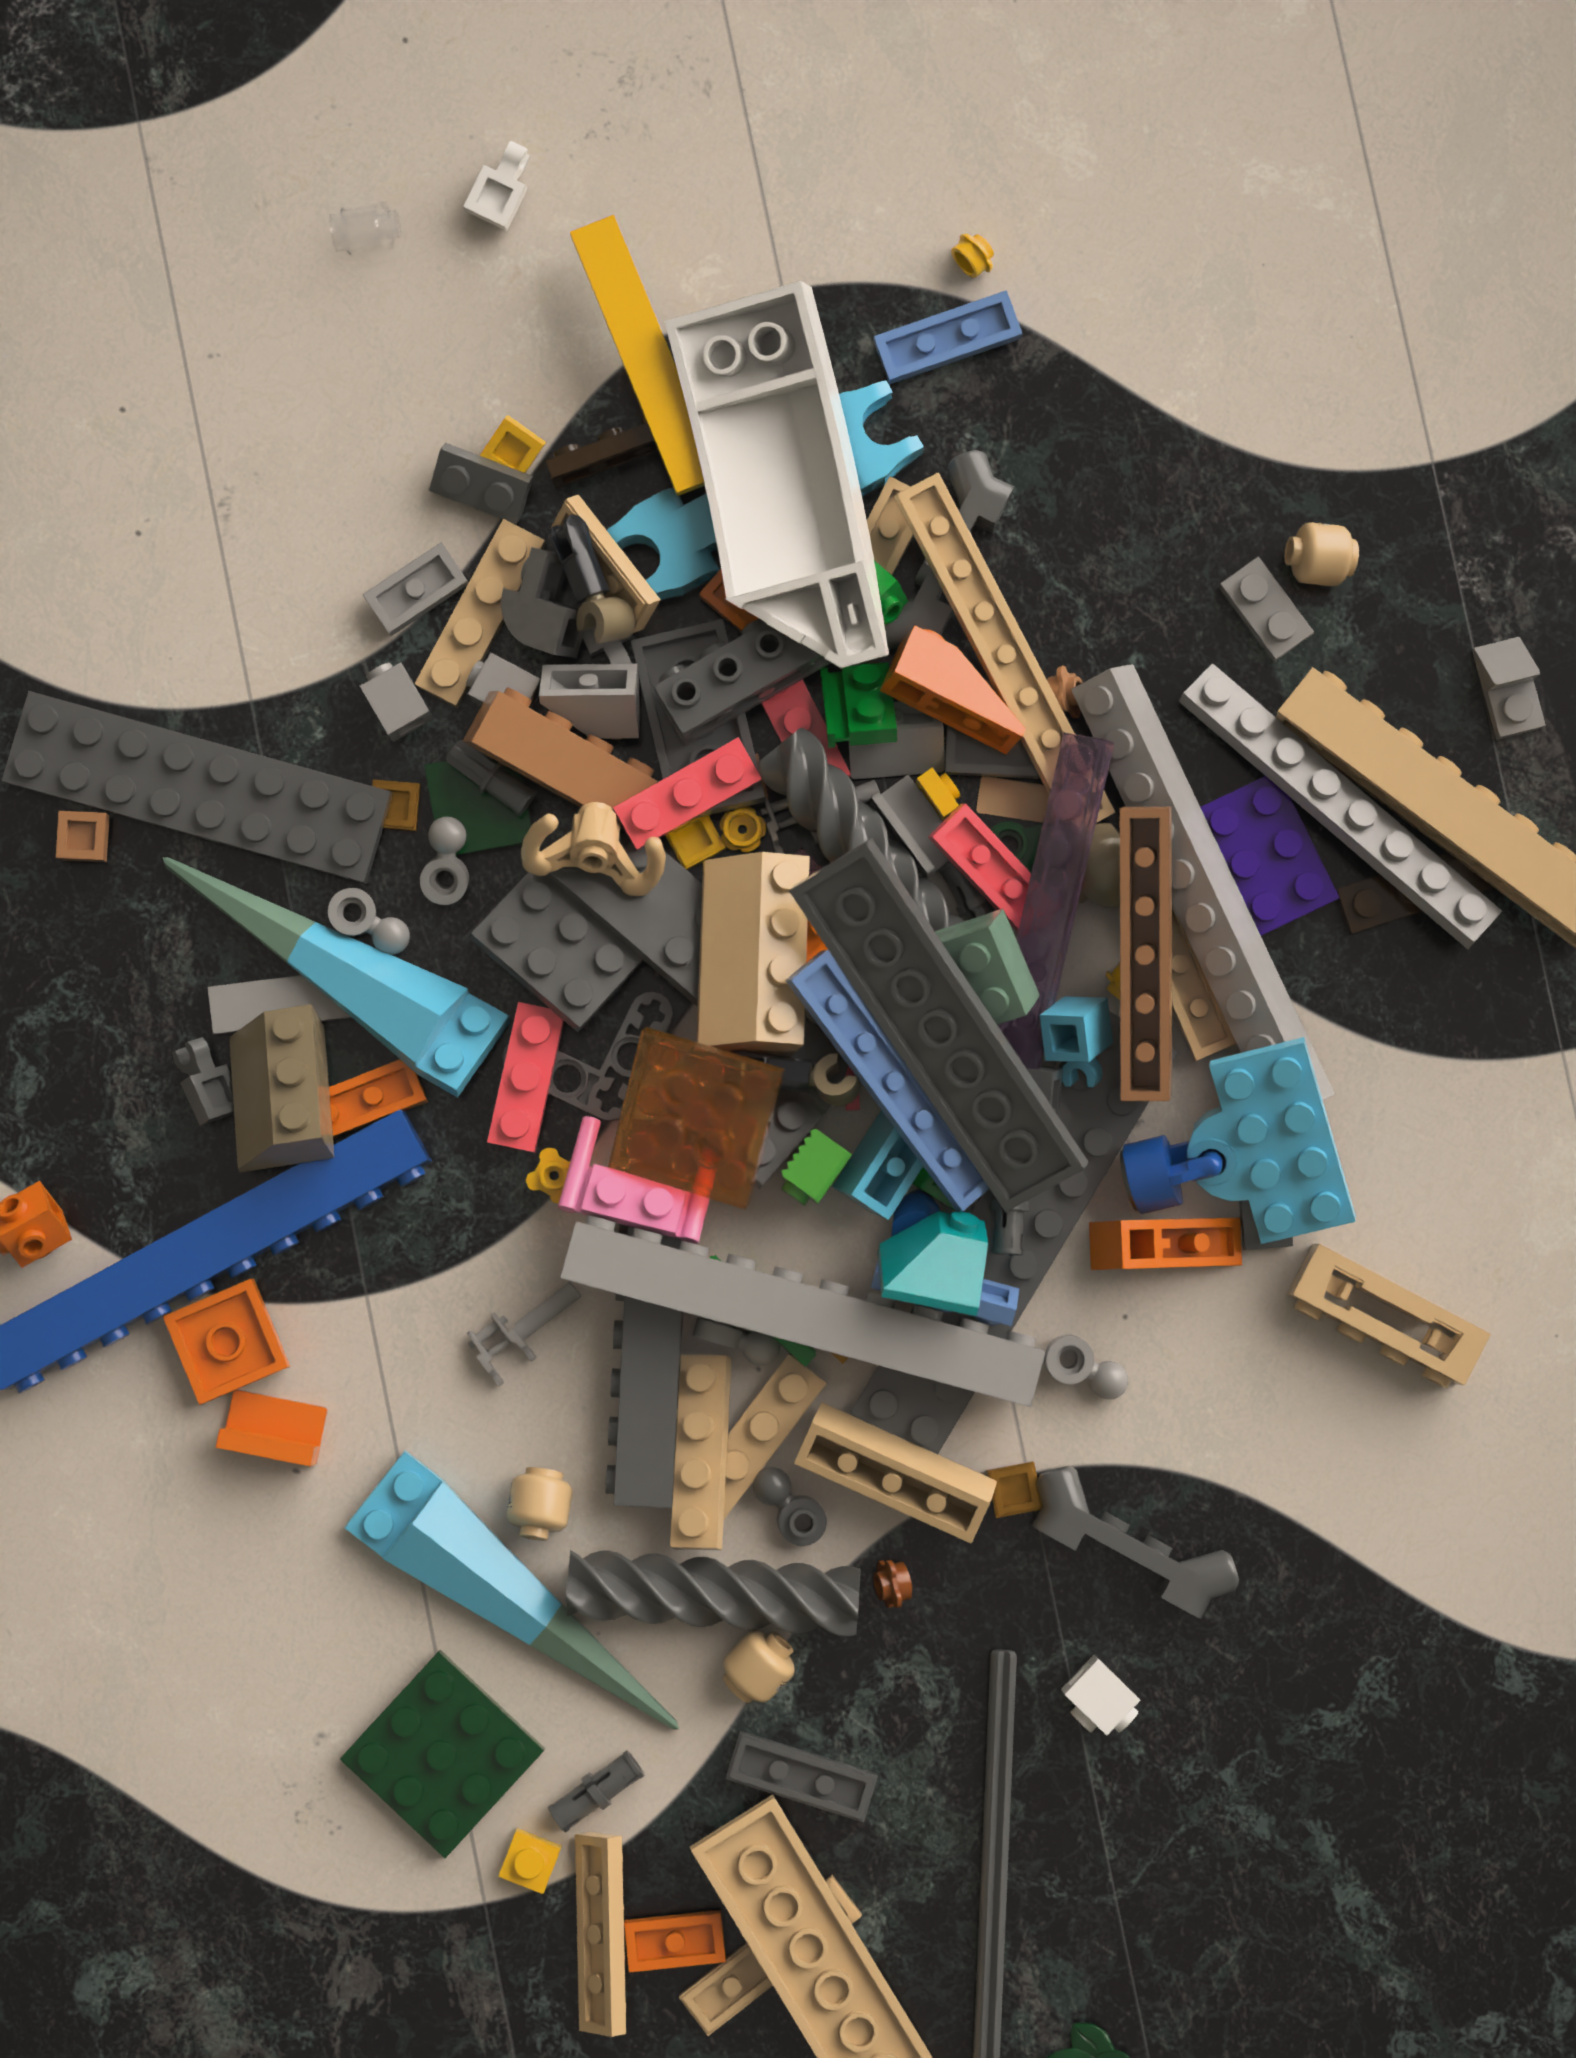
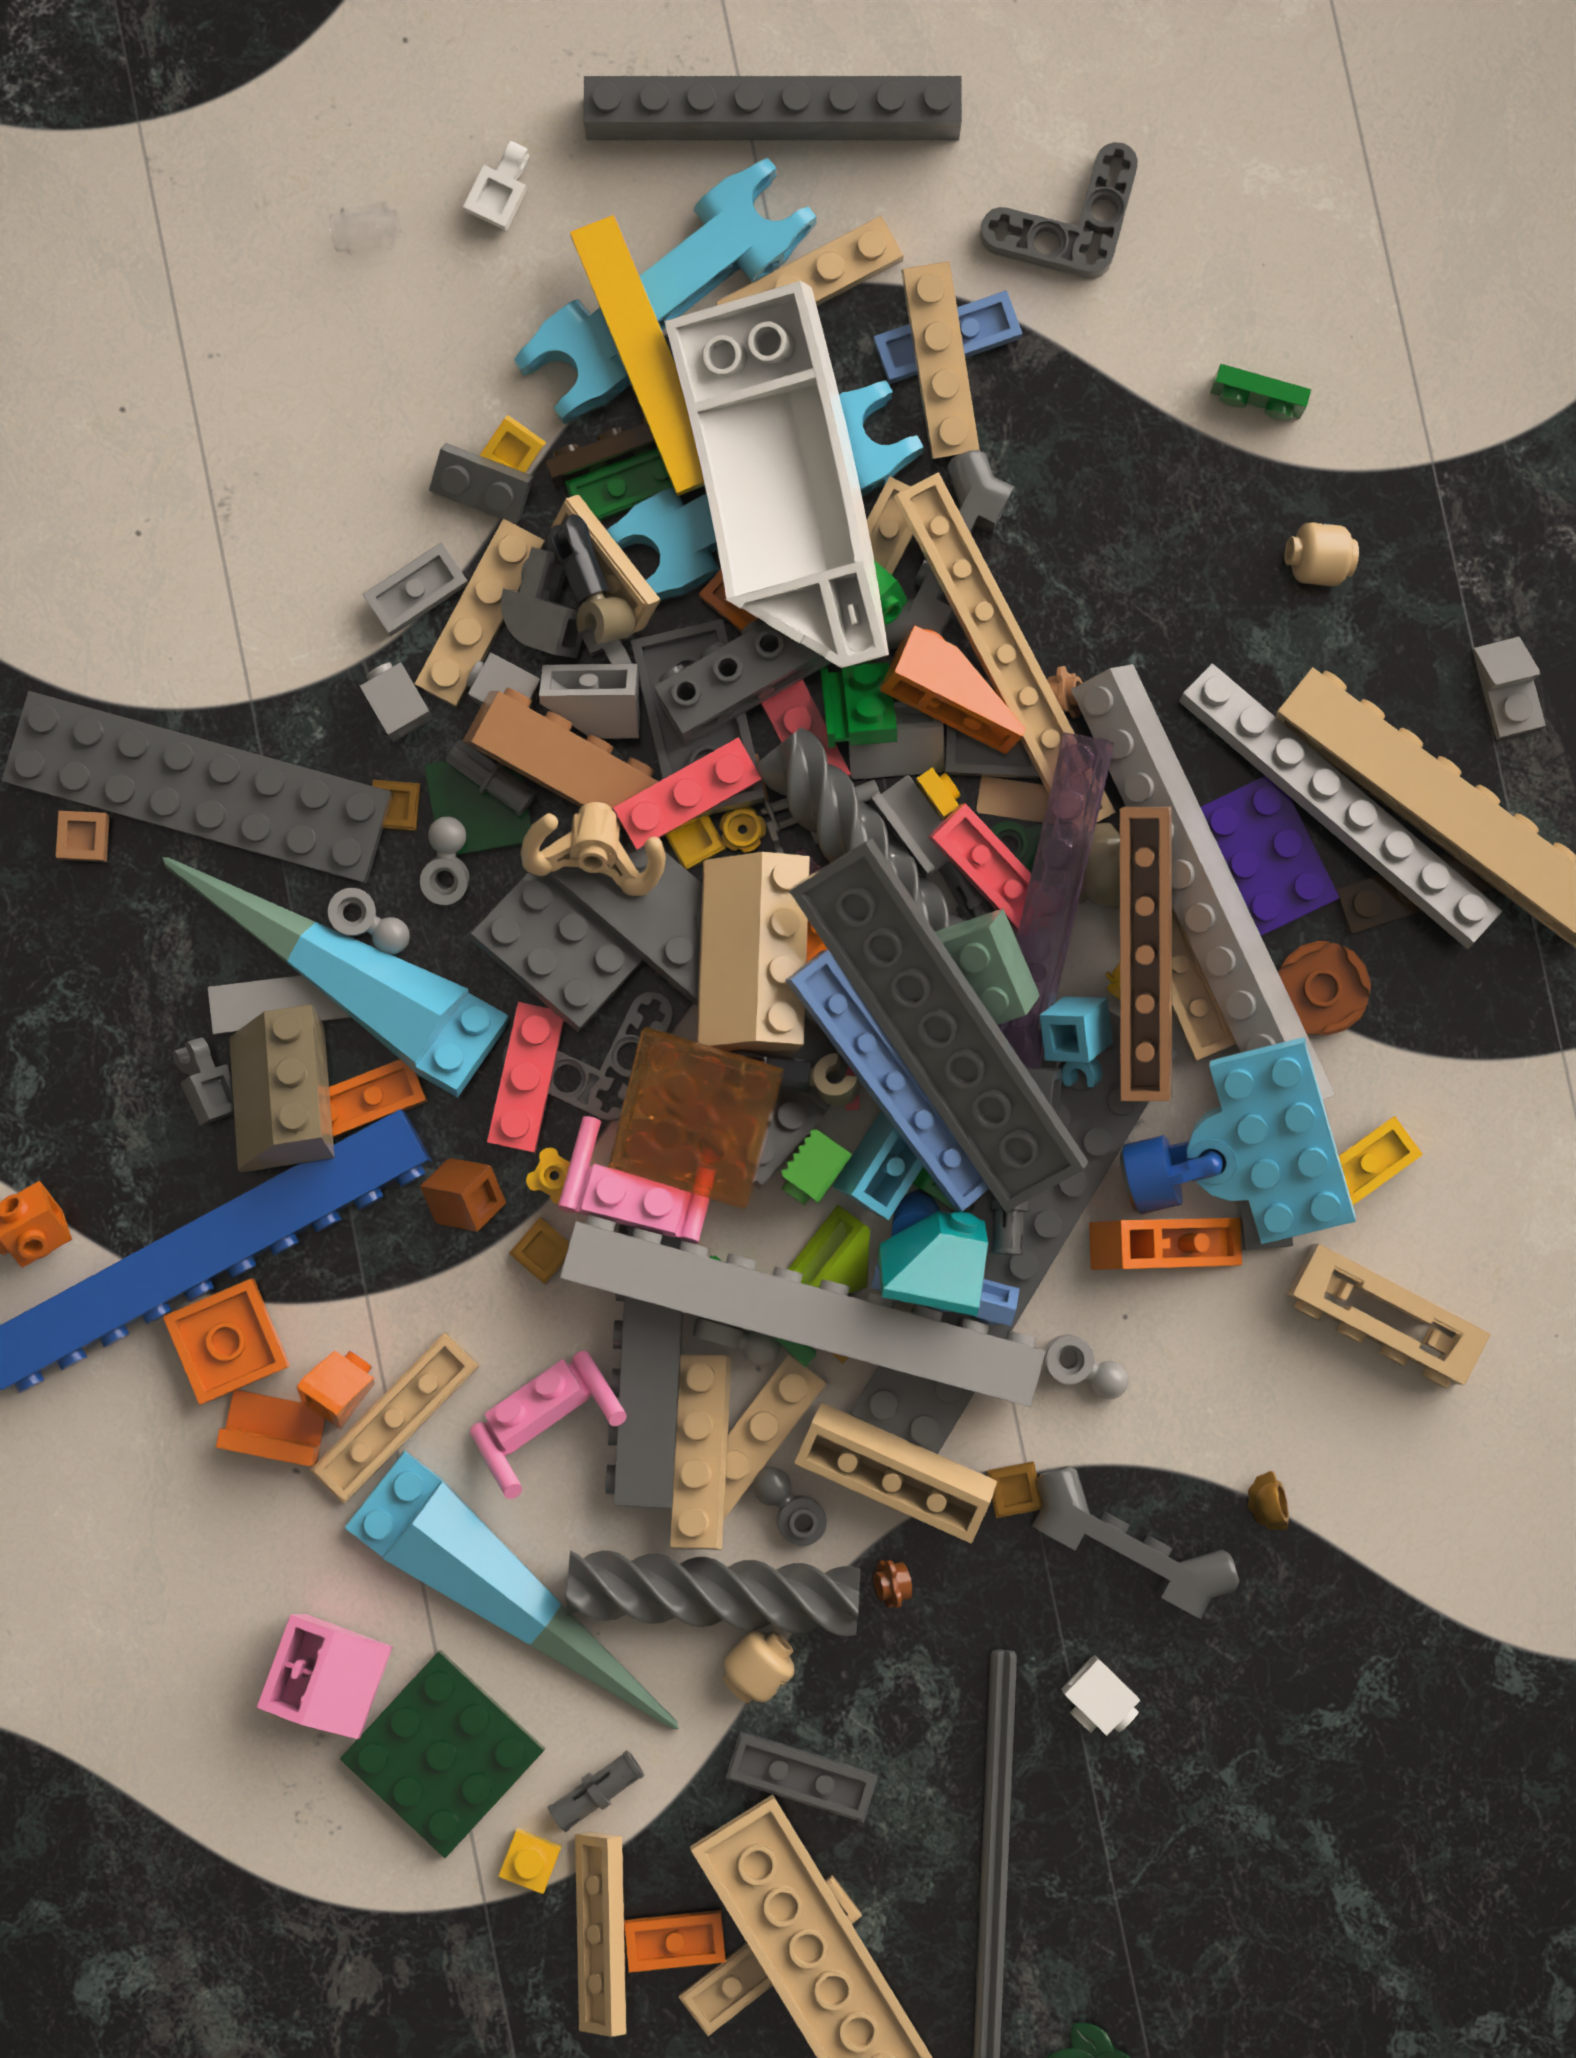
(324, 1676): none -> bright pink slope
(336, 1387): none -> orange slope
(394, 1417): none -> tan tile
(463, 1194): none -> dark orange panel
(523, 1328): light grey piece -> none
(537, 1408): none -> bright pink plate
(539, 1503): tan head -> none
(541, 1250): none -> pearl gold tile
(621, 484): none -> green tile
(728, 241): none -> medium azure piece
(772, 107): none -> dark grey brick
(834, 265): none -> tan plate
(836, 1253): none -> lime slope
(940, 359): none -> tan plate
(973, 255): yellow plate -> none
(1071, 237): none -> dark grey beam
(1243, 387): none -> green plate
(1266, 609): light grey plate -> none
(1269, 1502): none -> pearl gold piece
(1326, 986): none -> dark orange tile
(1377, 1158): none -> yellow plate

